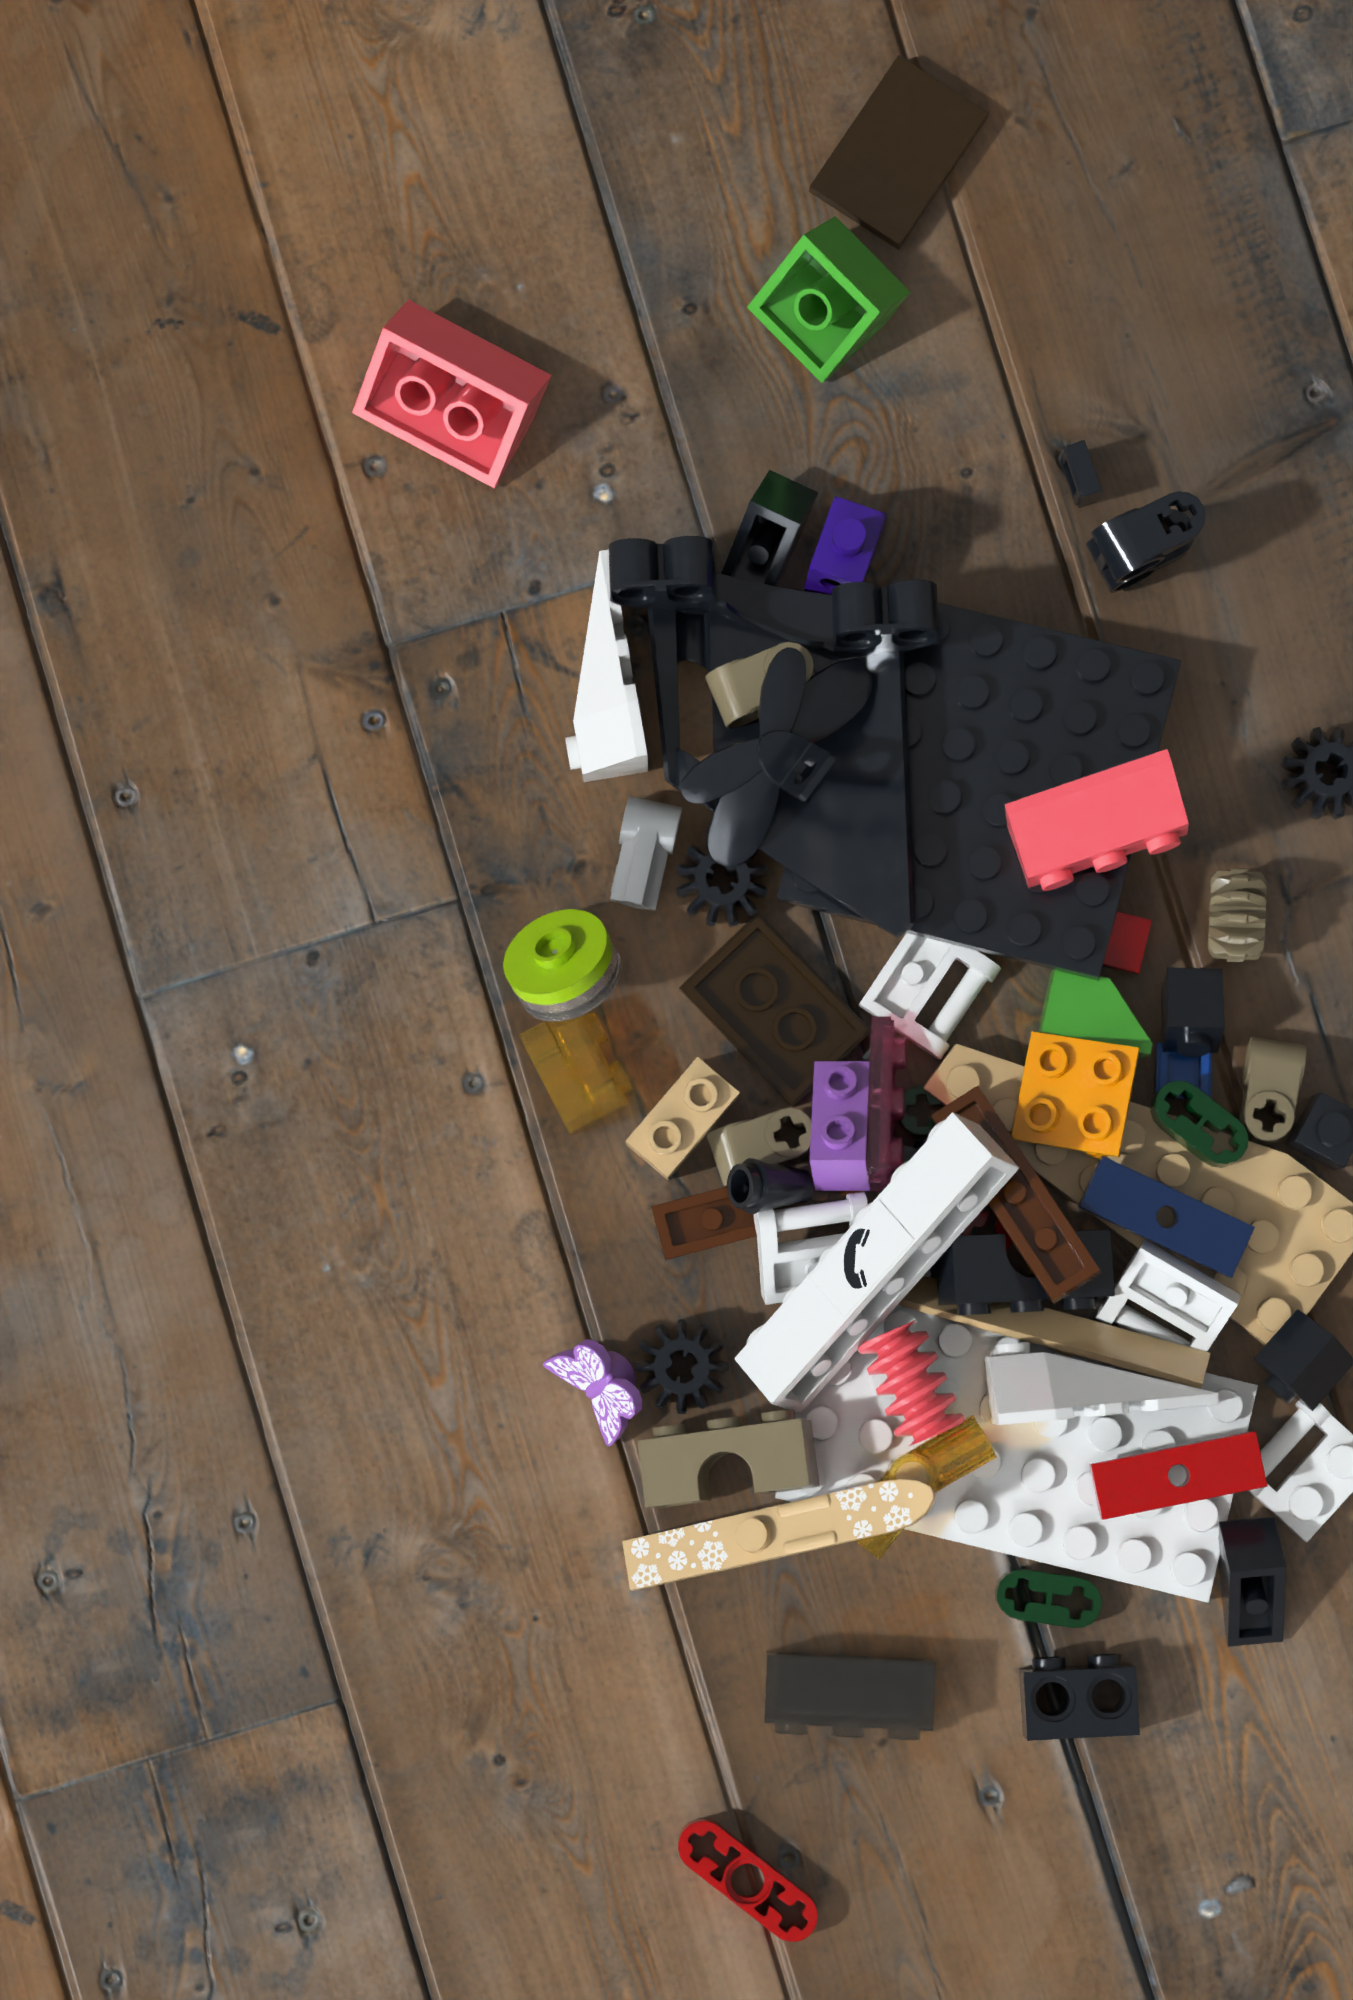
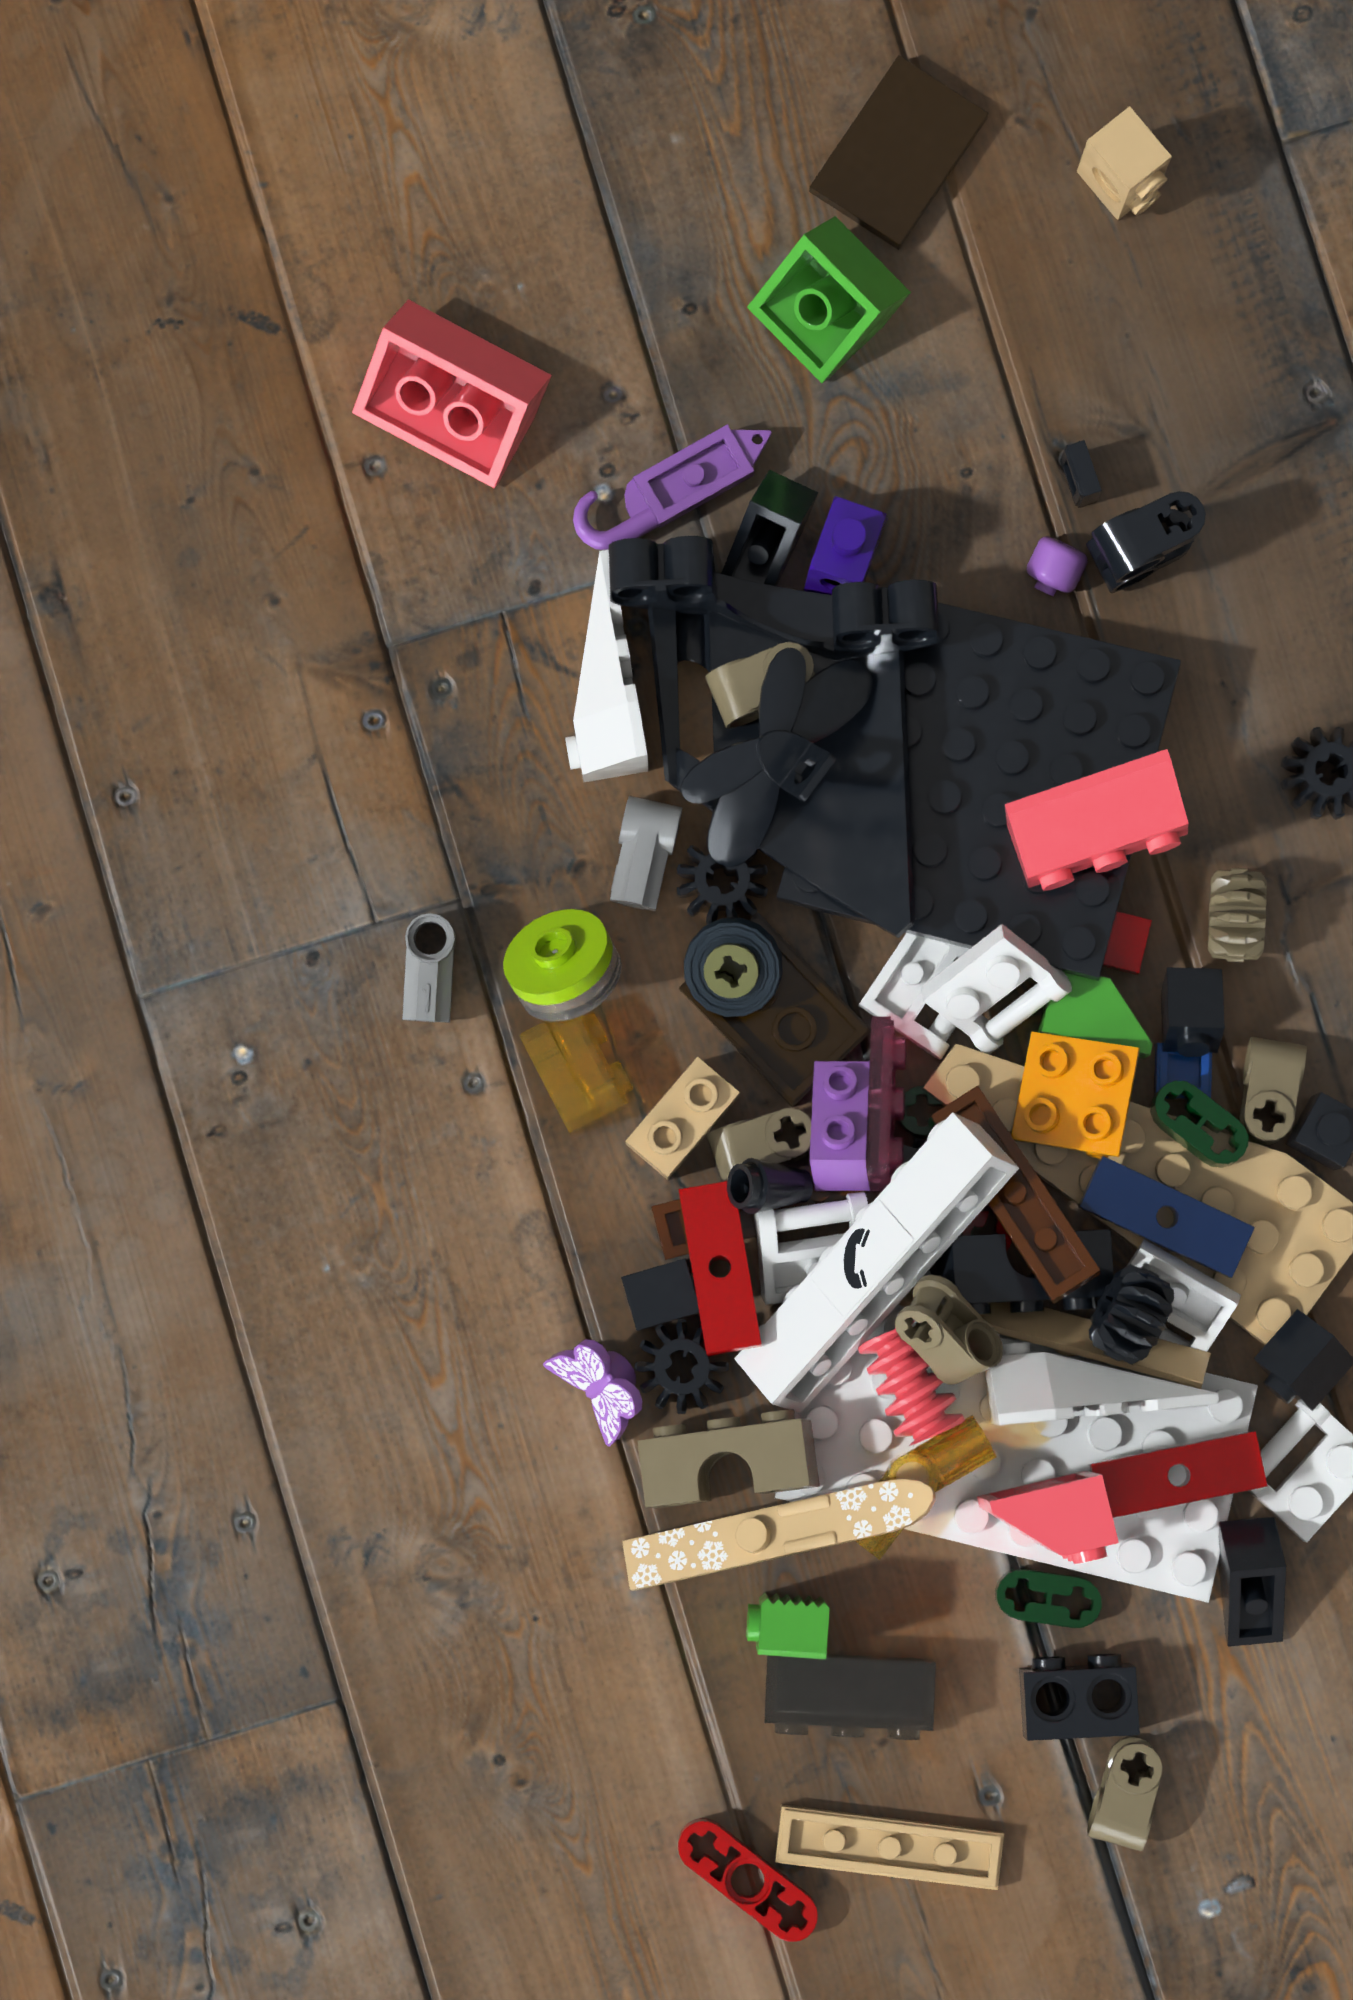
(427, 976): none -> light grey piece
(661, 1294): none -> black brick
(677, 485): none -> medium lavender plate
(724, 1302): none -> red tile
(731, 947): none -> black wheel
(789, 1626): none -> bright green brick
(889, 1847): none -> tan tile
(950, 1335): none -> dark tan piece
(984, 978): none -> white plate
(1056, 566): none -> medium lavender piece
(1060, 1514): none -> coral slope
(1123, 1804): none -> dark tan piece
(1125, 165): none -> tan brick
(1131, 1314): none -> black gear

